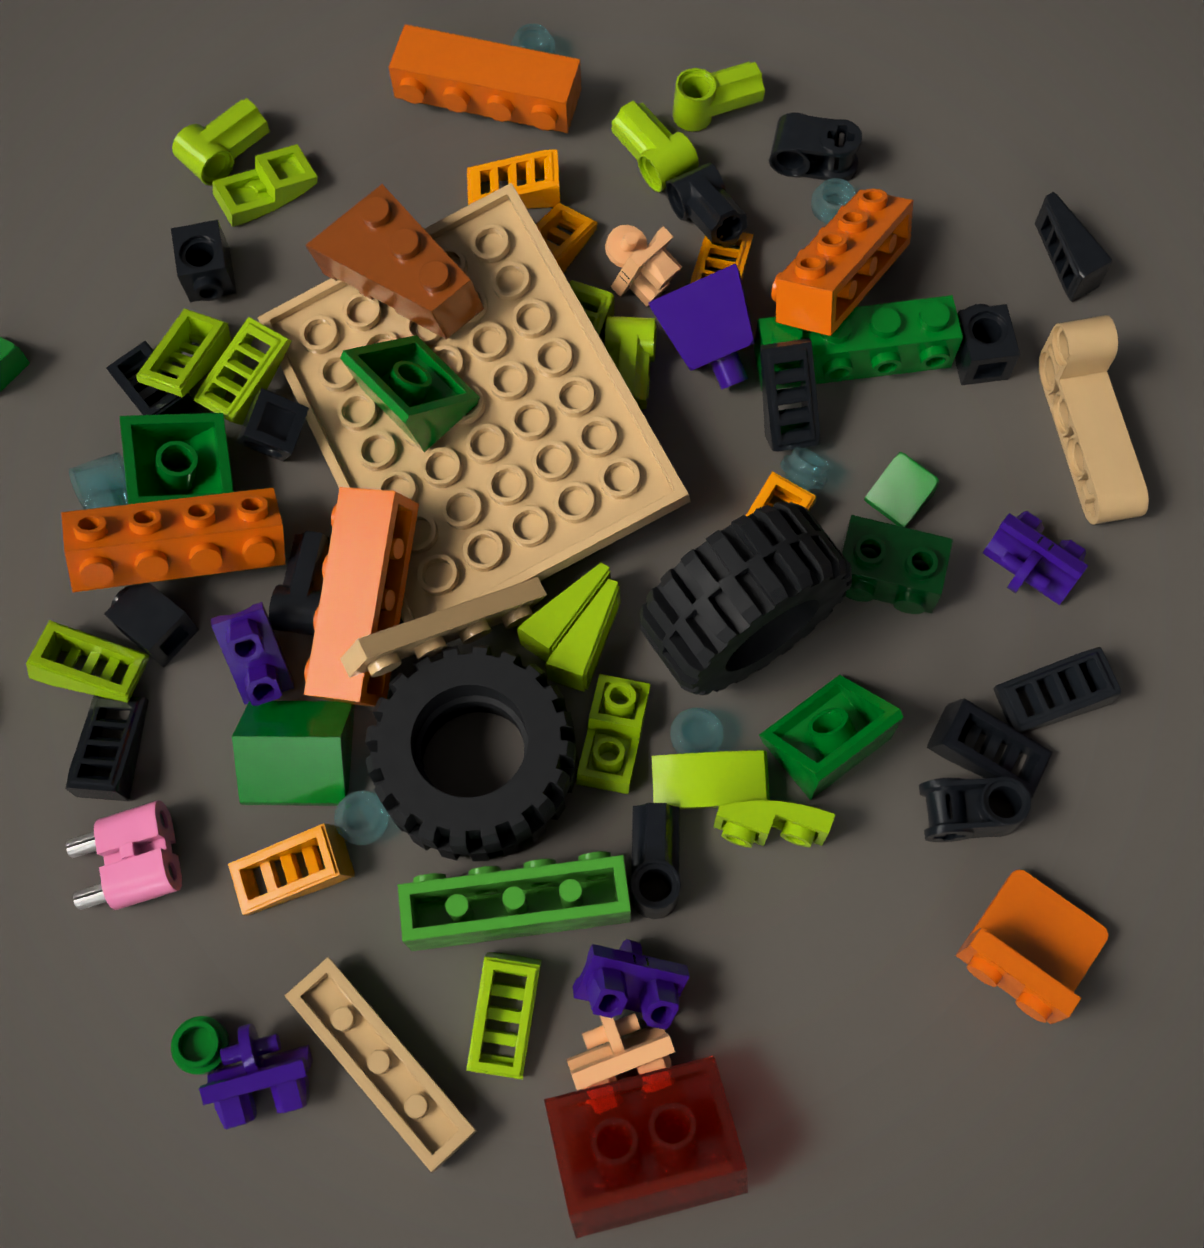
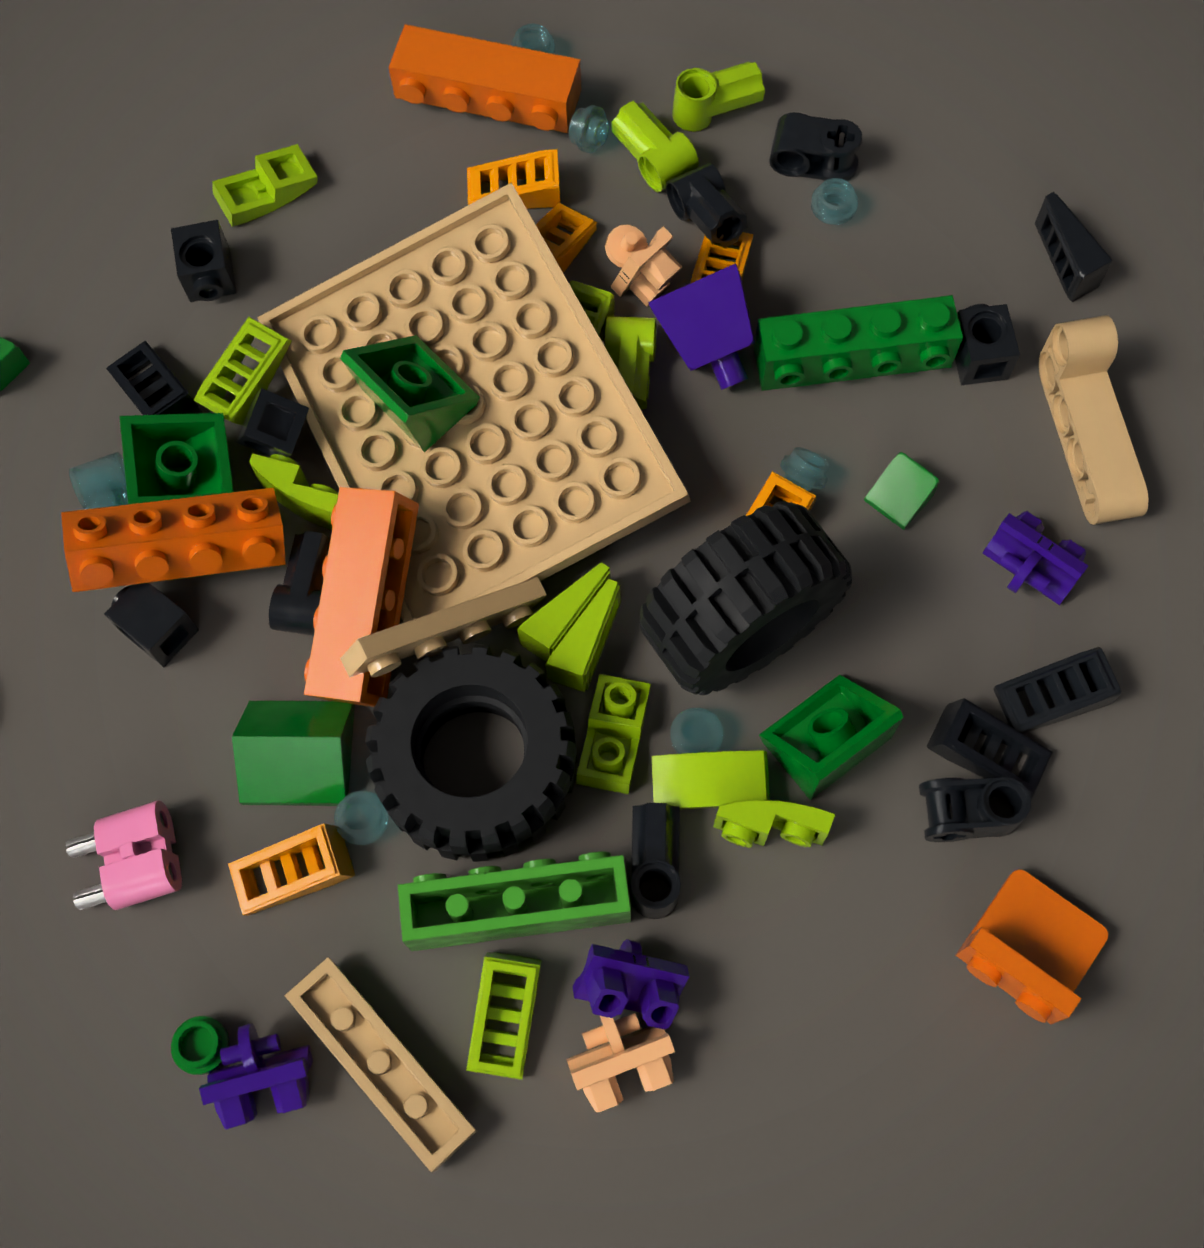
(58, 637): lime slope -> none
(85, 759): black slope -> none
(187, 329): lime slope -> none
(212, 149): lime piece -> none
(253, 654): dark purple hips -> none
(293, 490): none -> lime slope
(397, 262): dark orange wedge -> none
(589, 128): none -> clear light blue plate
(646, 1146): clear red slope -> none
(797, 425): black slope -> none
(843, 262): orange brick -> none
(895, 564): dark green brick -> none

